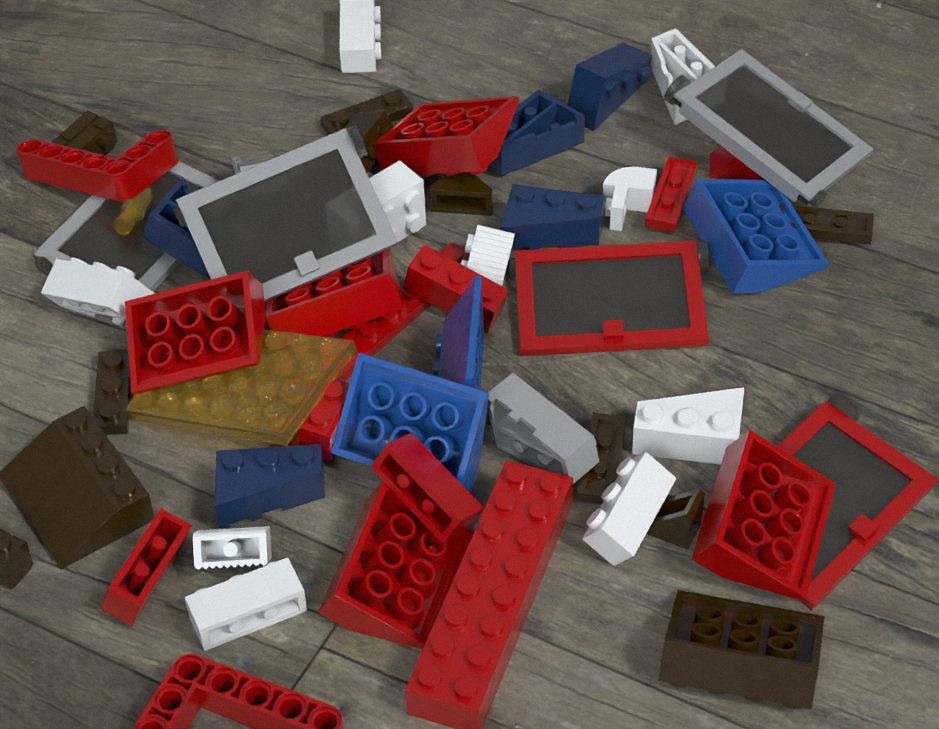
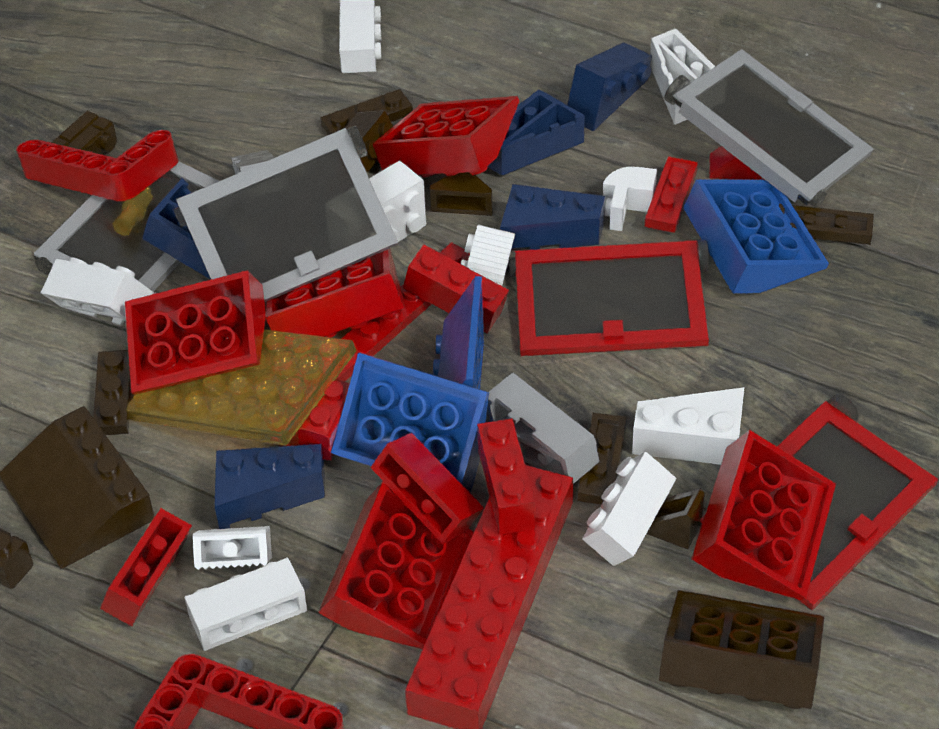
(506, 476): none -> red brick

